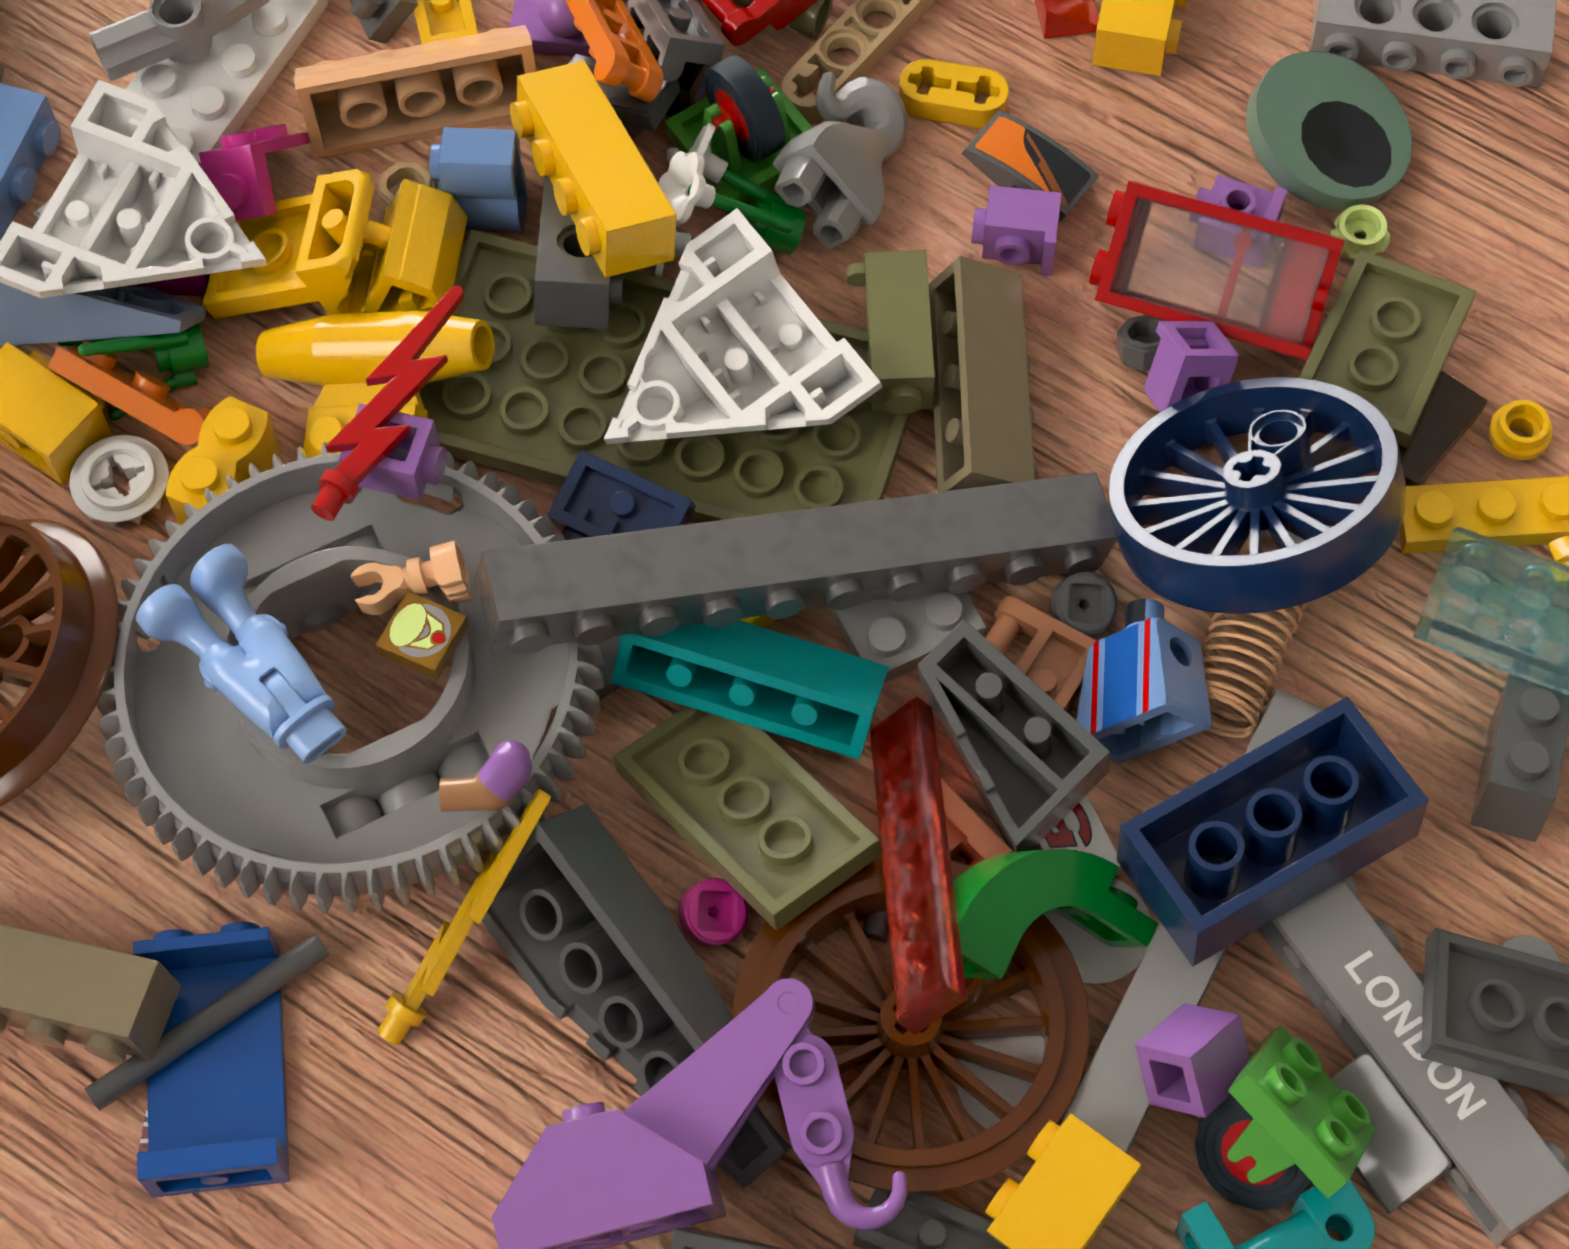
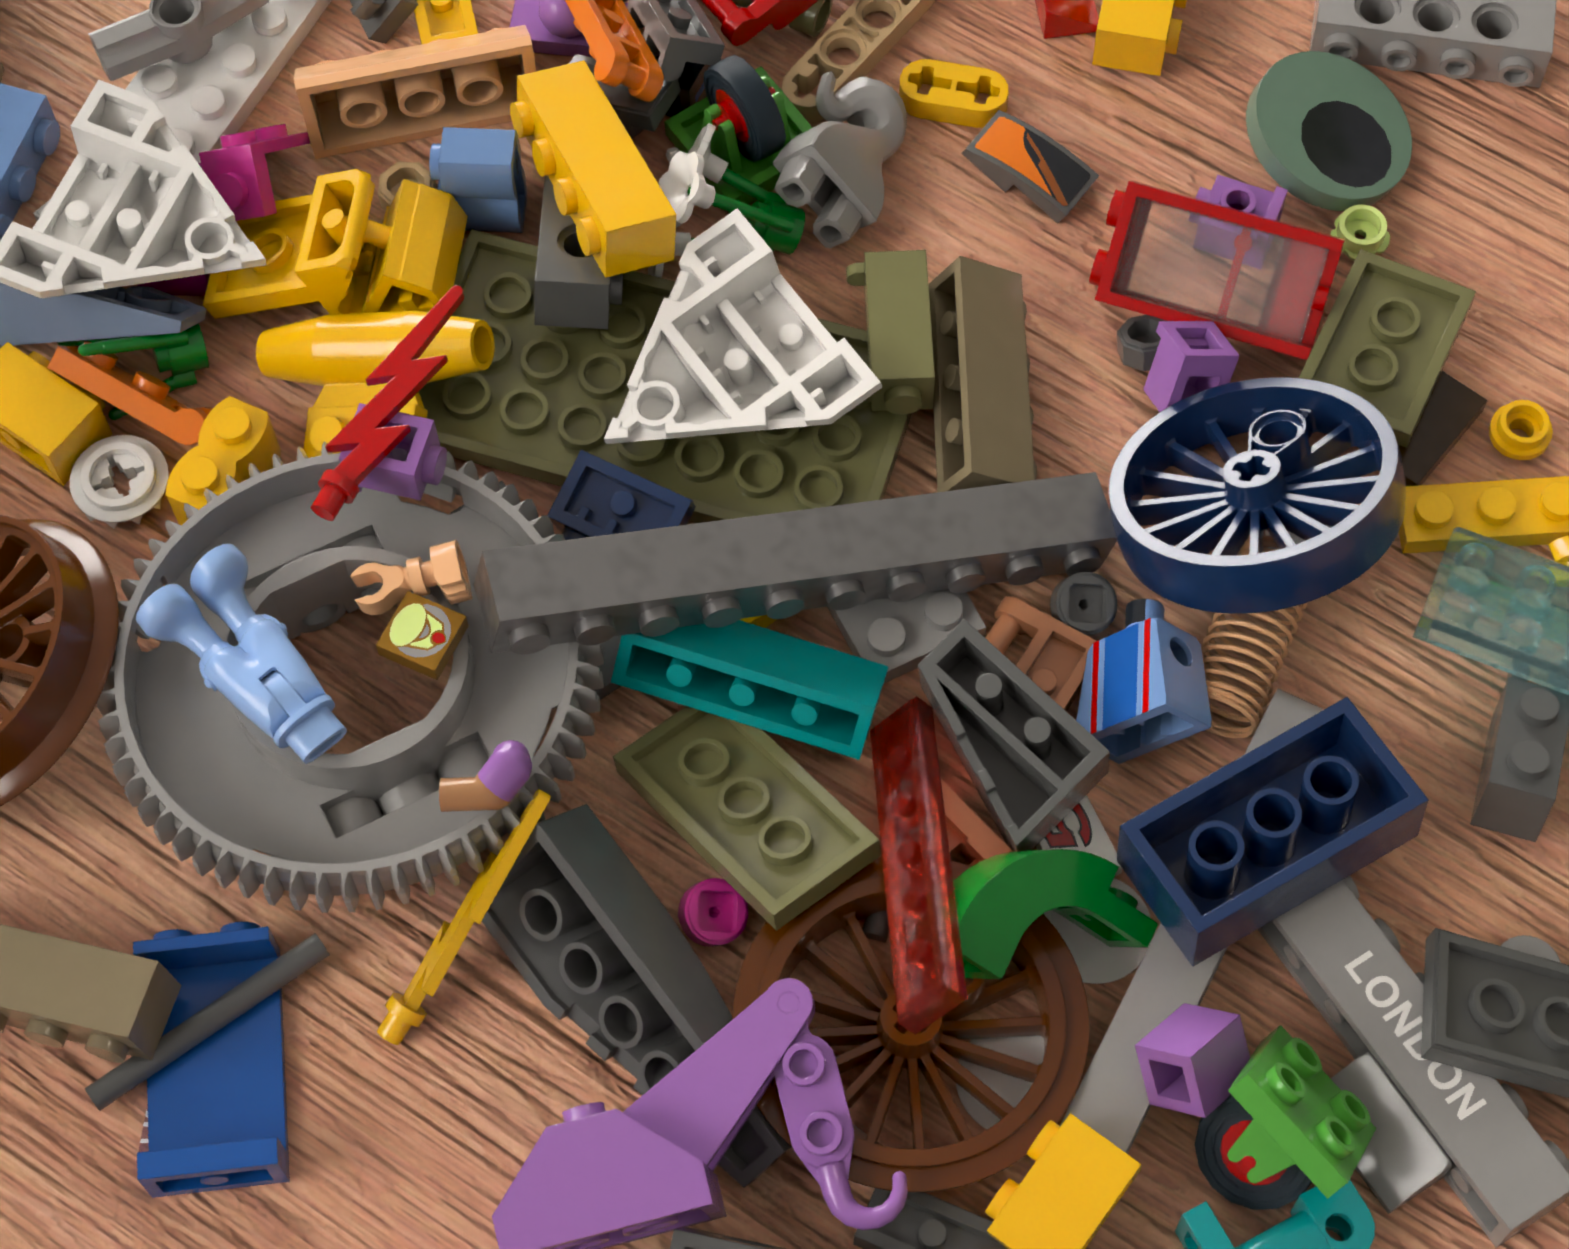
(1018, 226): medium lavender brick -> none

